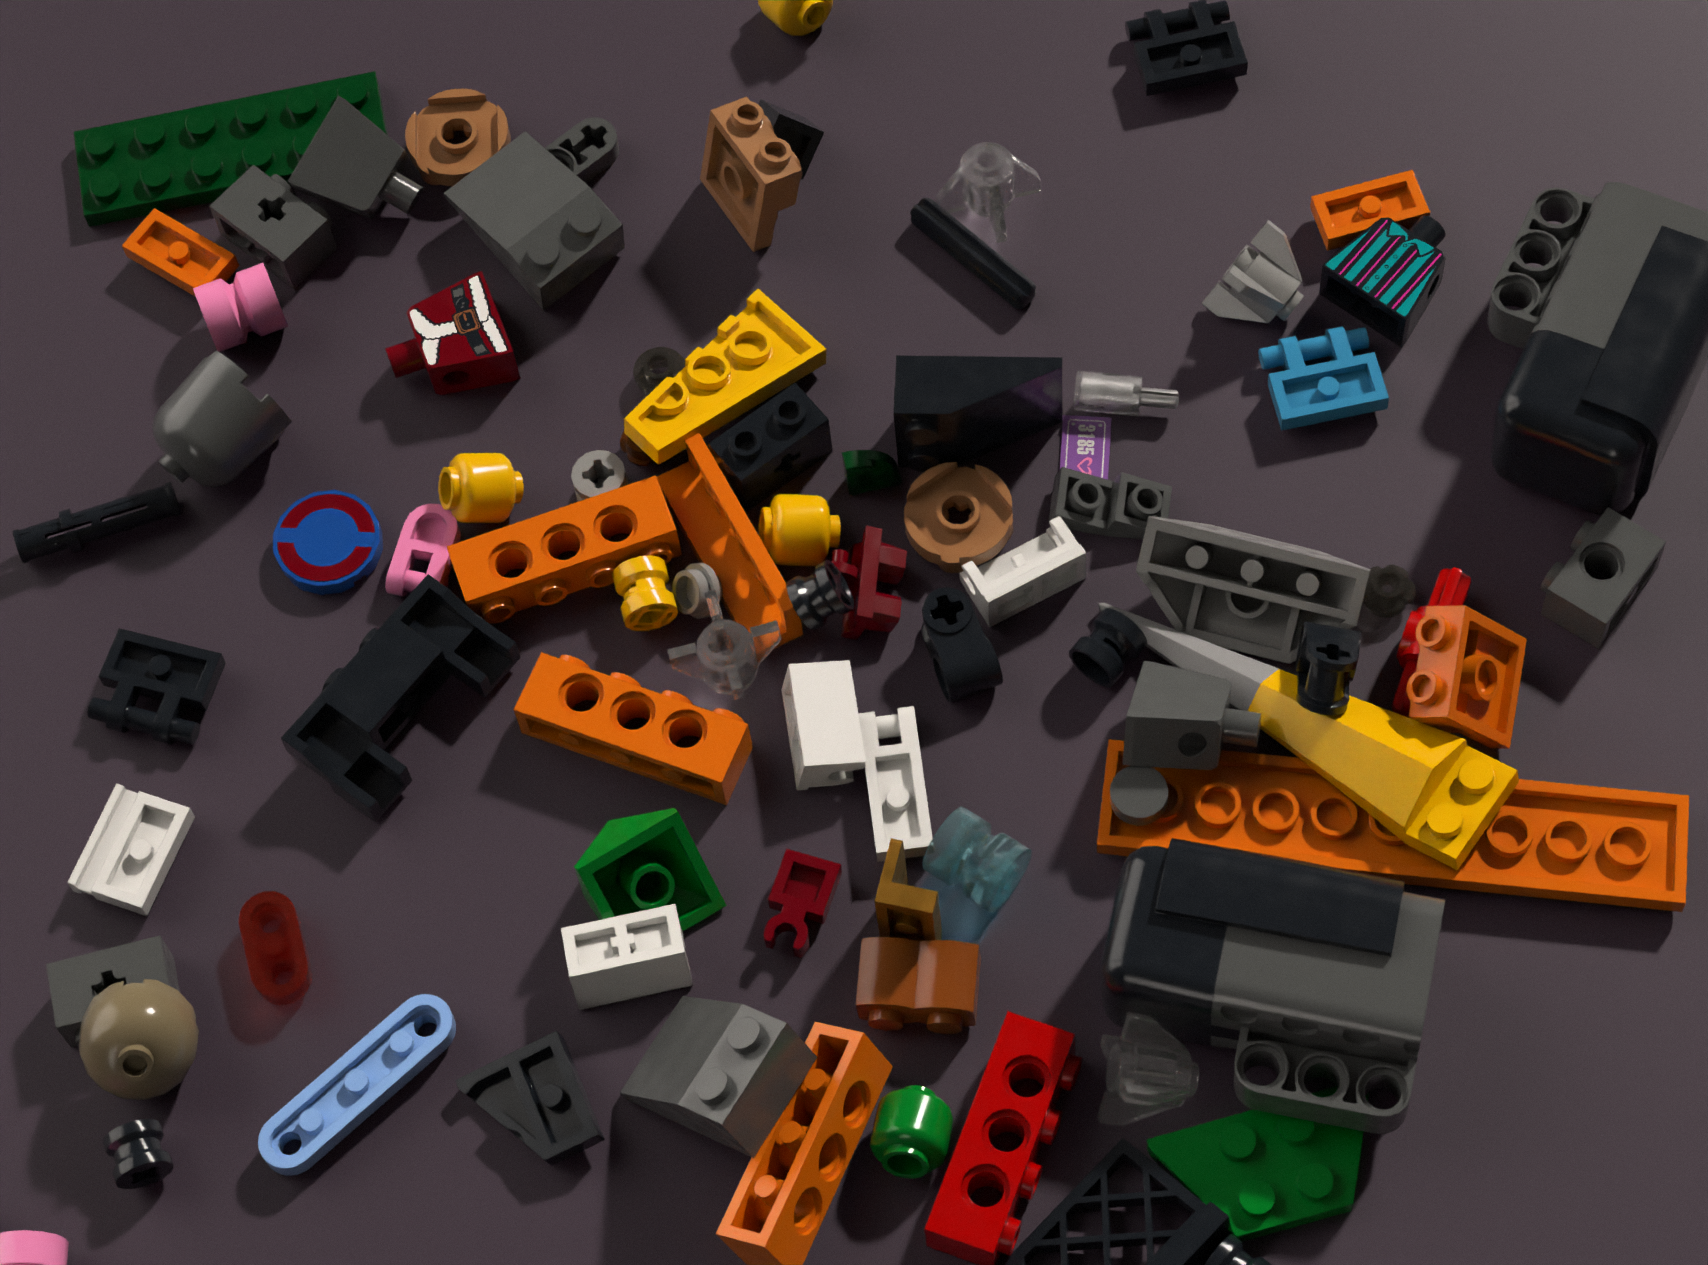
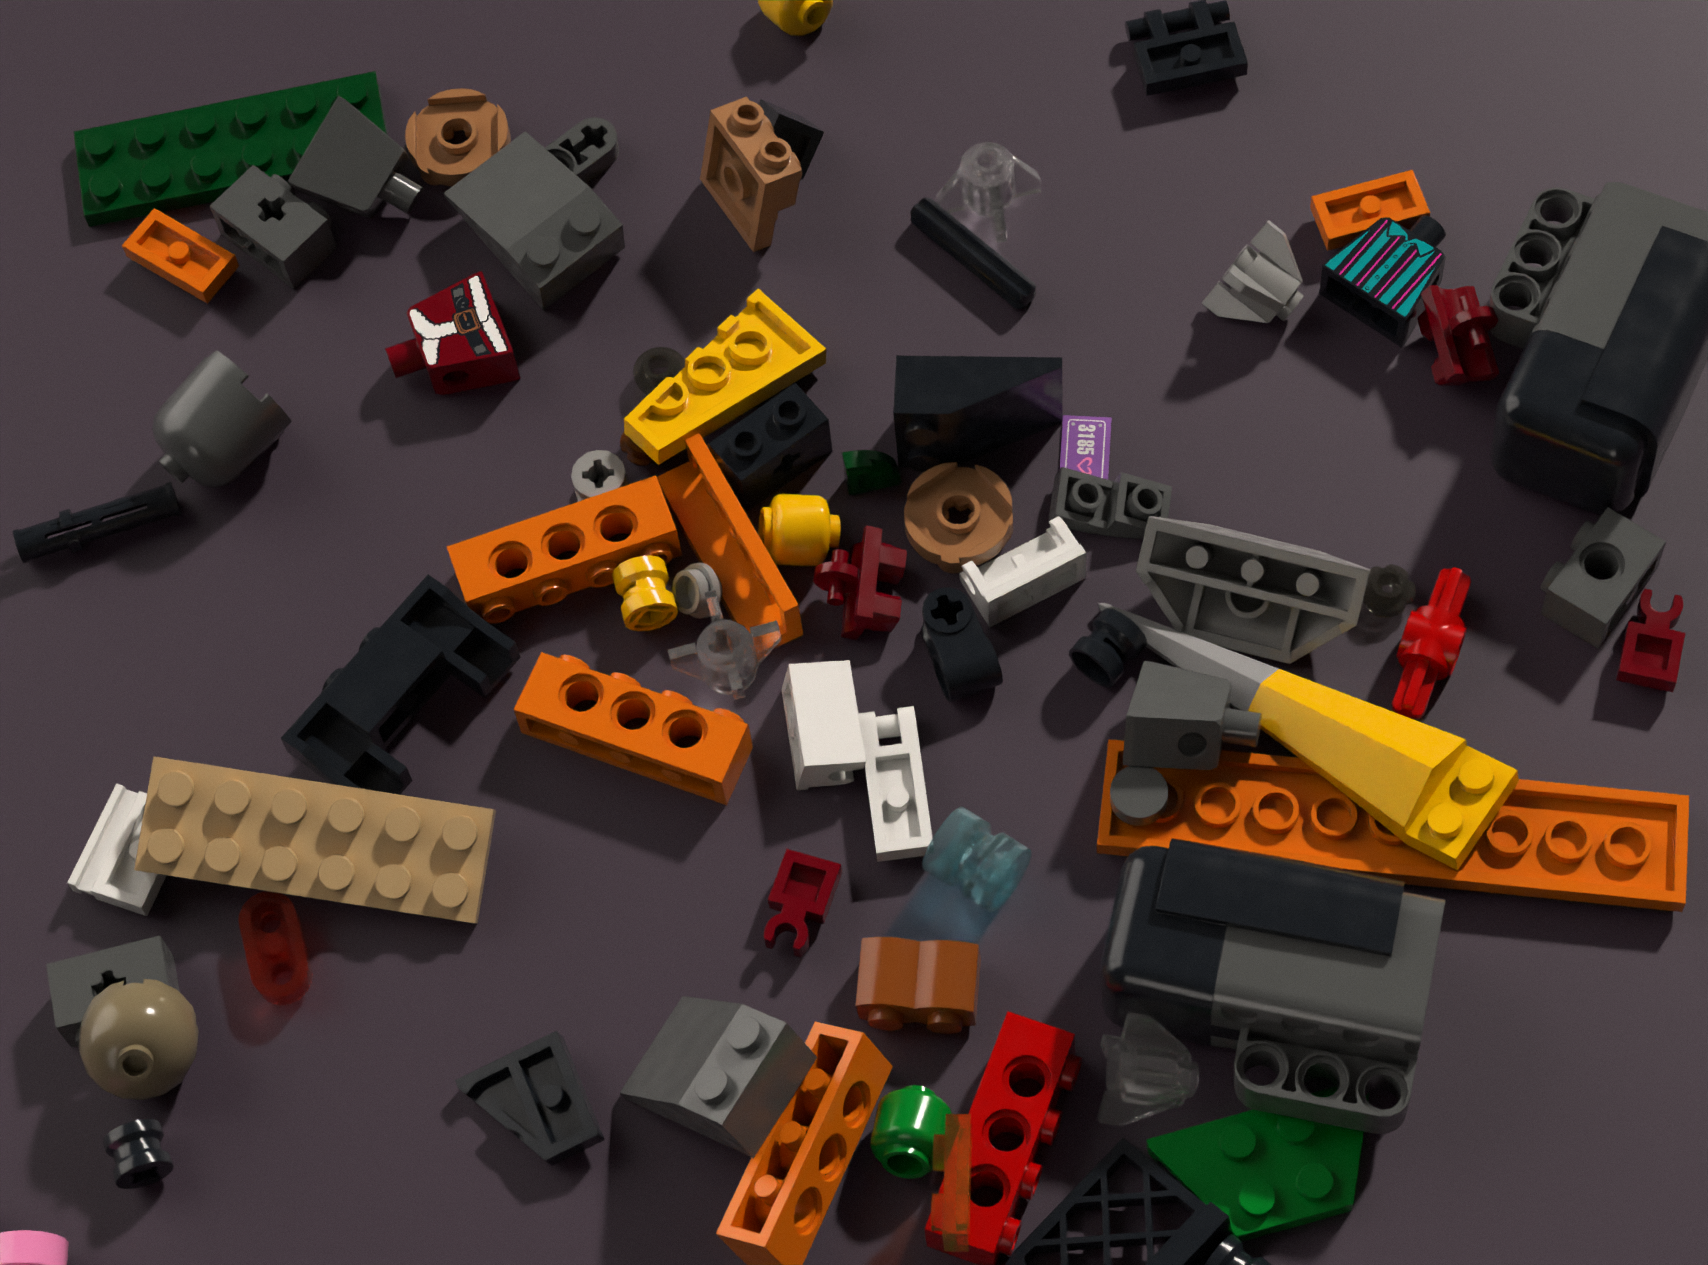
(158, 670): black plate -> none
(240, 307): bright pink wheel -> none
(315, 840): none -> tan plate
(327, 541): blue tile -> none
(357, 1084): light blue plate -> none
(423, 538): bright pink plate -> none
(480, 487): yellow head -> none
(626, 957): white hinge -> none
(647, 865): green slope -> none
(820, 595): black wheel -> none
(902, 908): pearl gold panel -> none
(954, 1156): none -> clear orange plate
(1118, 394): clear piece -> none
(1325, 666): black piece -> none
(1327, 389): dark azure plate -> none
(1460, 335): none -> dark red hips
(1466, 675): orange plate -> none
(1650, 648): none -> dark red plate

